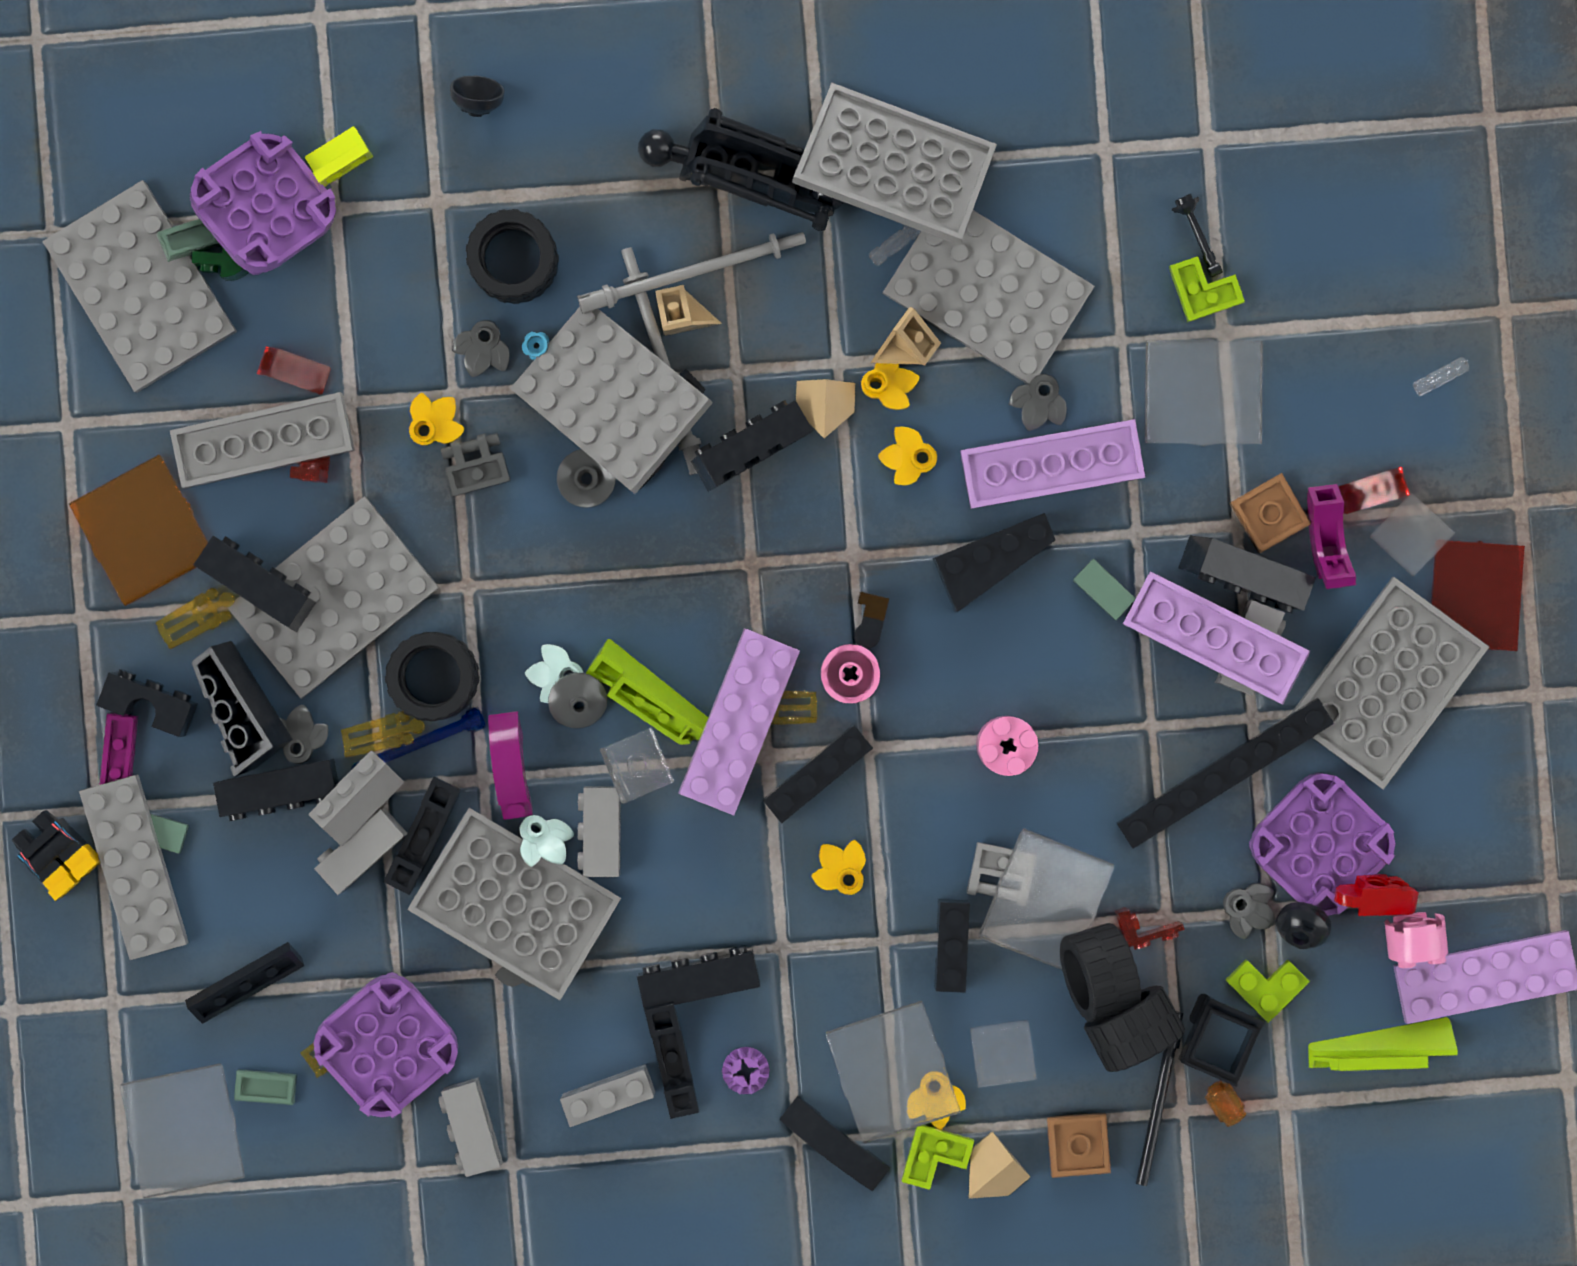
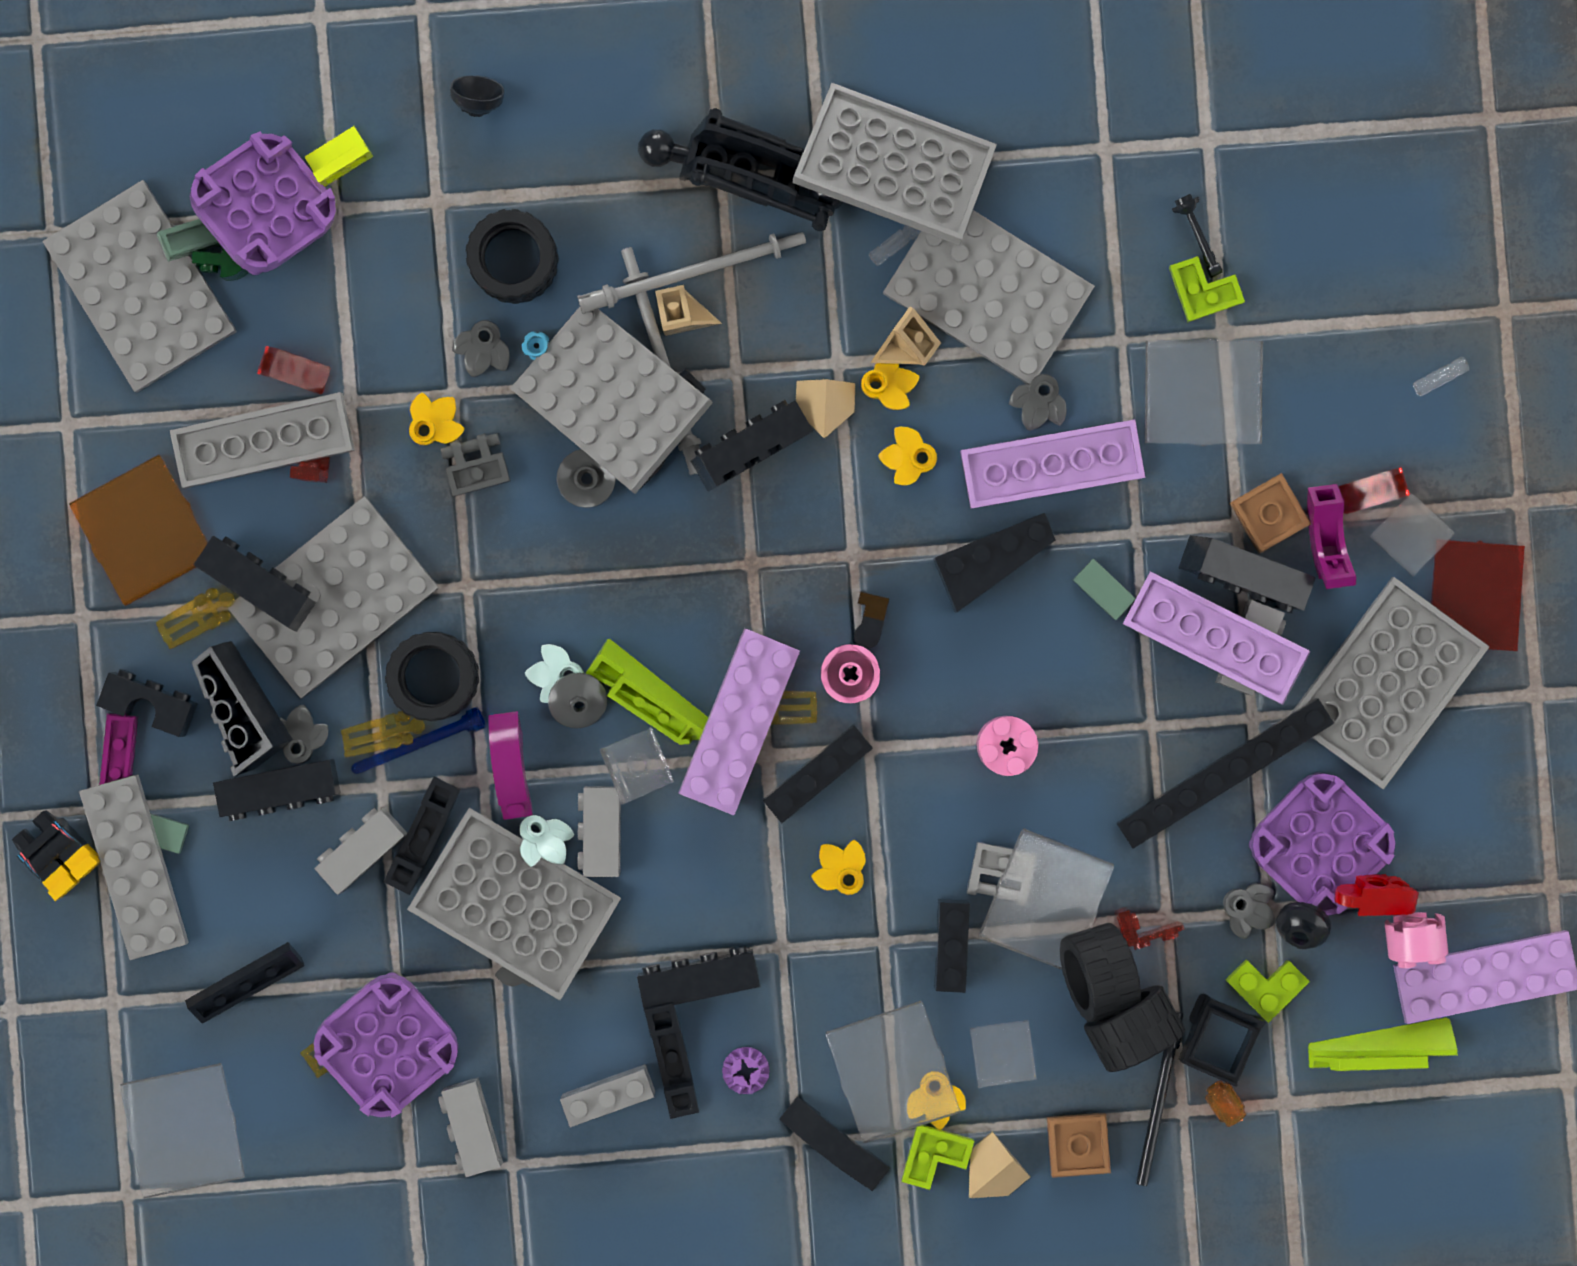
(265, 1087): sand green tile -> none
(356, 798): light grey brick -> none

